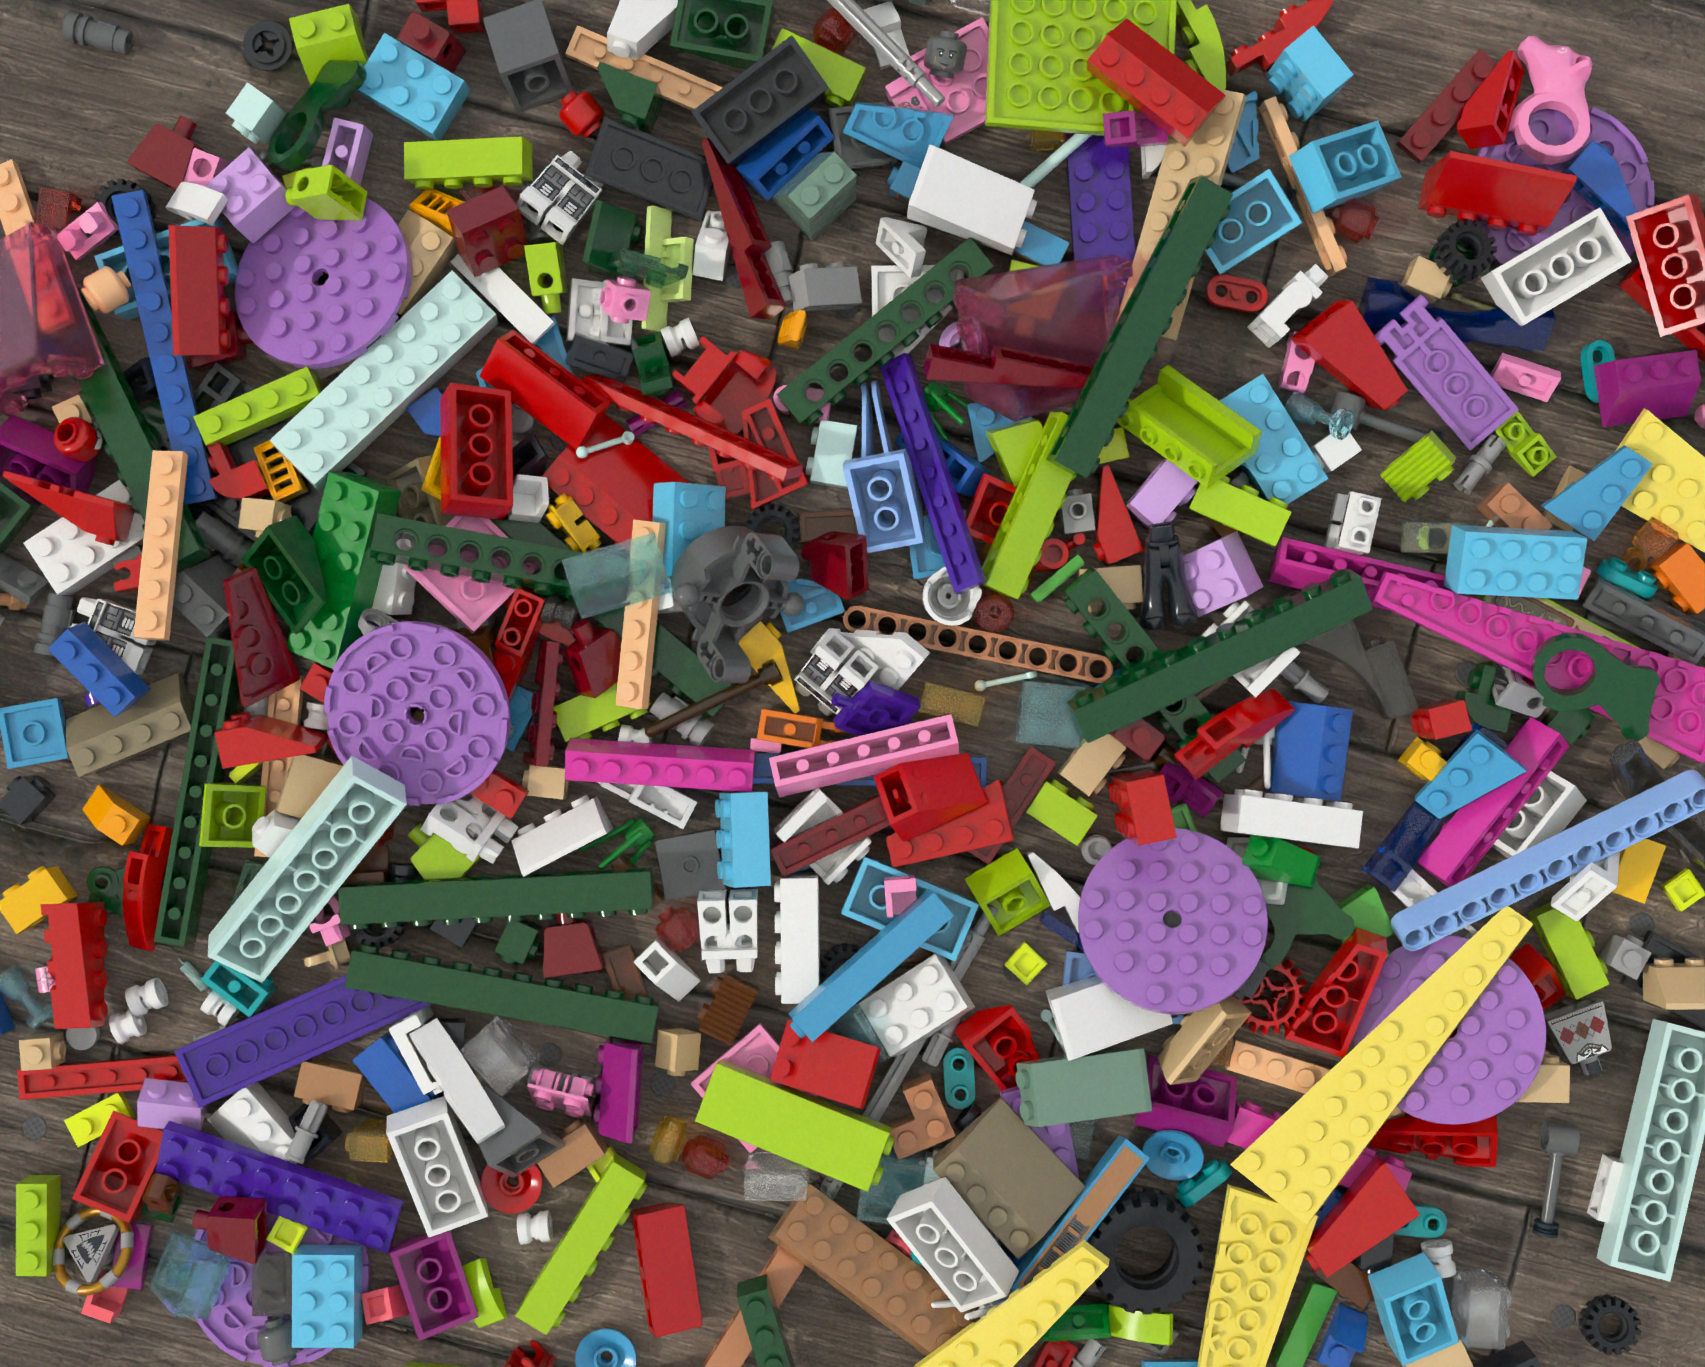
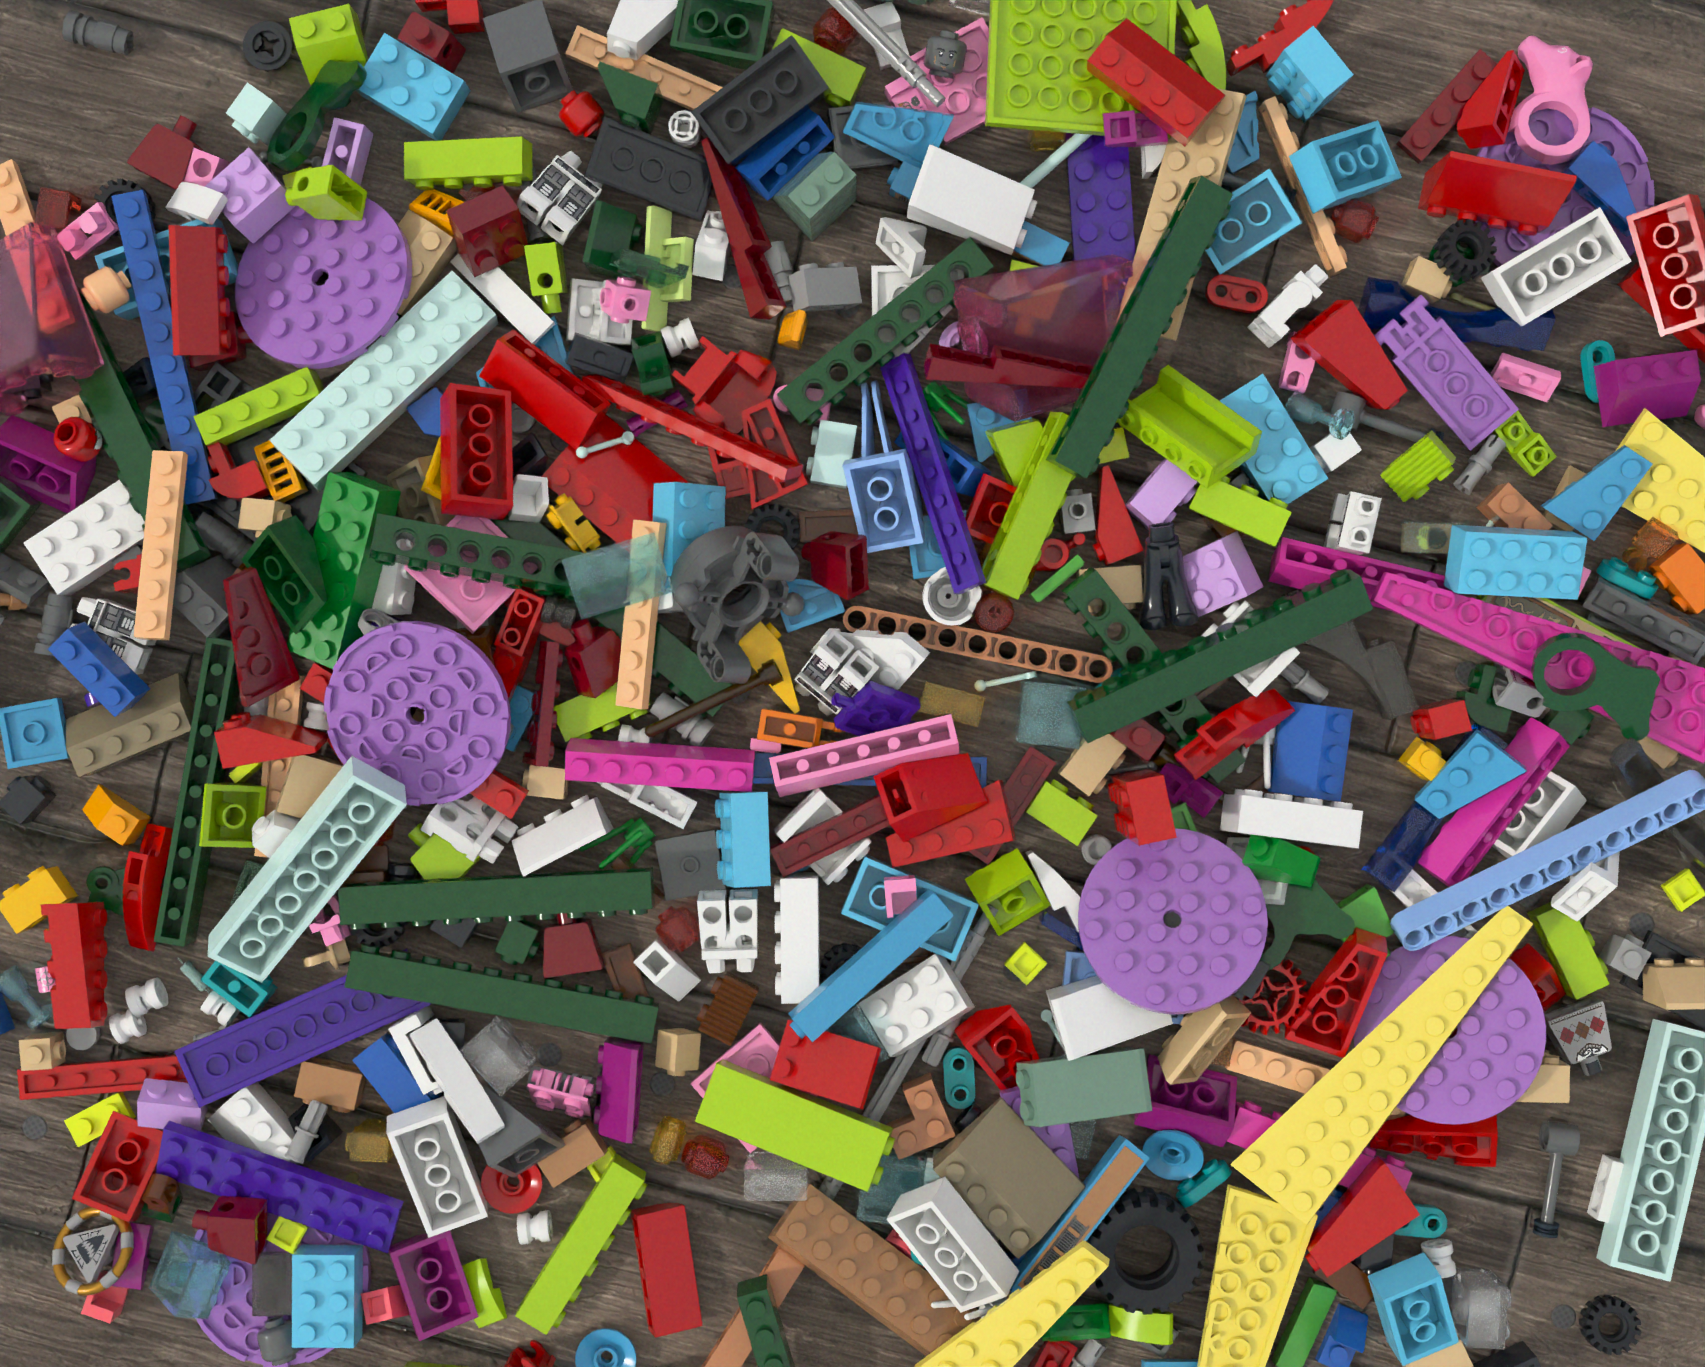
(37, 1223): lime brick -> none
(91, 513): red wedge -> none
(686, 135): none -> white wheel
(1637, 869): yellow brick -> none

